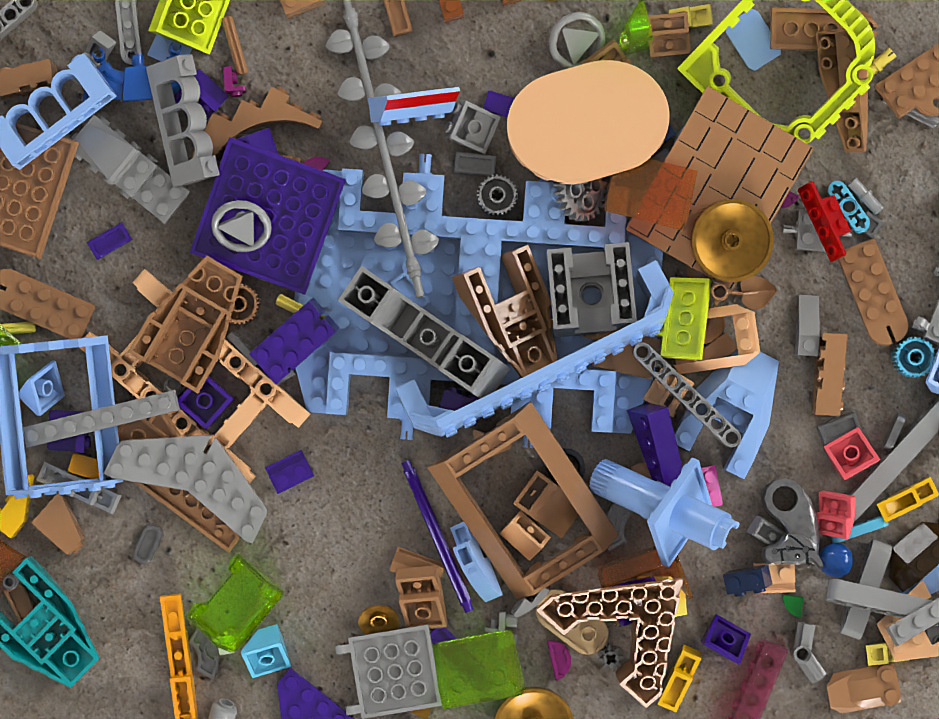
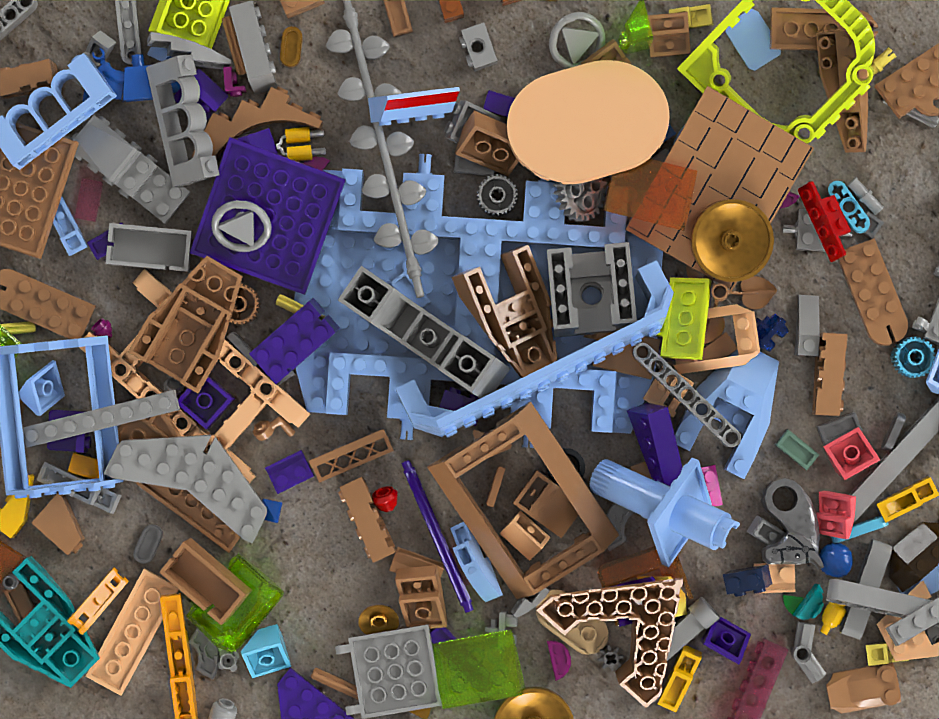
(68, 229): none -> light blue slope
(88, 200): none -> clear pink tile
(98, 600): none -> light orange plate
(102, 328): none -> magenta plate
(131, 633): none -> light nougat plate
(149, 247): none -> light grey piece
(177, 46): none -> light grey slope
(205, 581): none -> medium nougat piece
(223, 664): none -> light grey plate
(253, 47): none -> light grey wedge
(265, 429): none -> medium nougat plate
(273, 510): none -> blue slope
(291, 47): none -> pearl gold tile
(301, 135): none -> yellow piece
(335, 682): none -> medium nougat axle
(353, 446): none -> medium nougat fence
(367, 519): none -> medium nougat wedge
(385, 498): none -> red cone
(474, 35): none -> light grey brick
(486, 143): none -> medium nougat slope
(495, 486): none -> medium nougat tile
(699, 616): none -> light grey beam
(768, 328): none -> clear blue hips
(797, 449): none -> sand green tile
(811, 604): none -> teal tile
(832, 616): none -> yellow plant

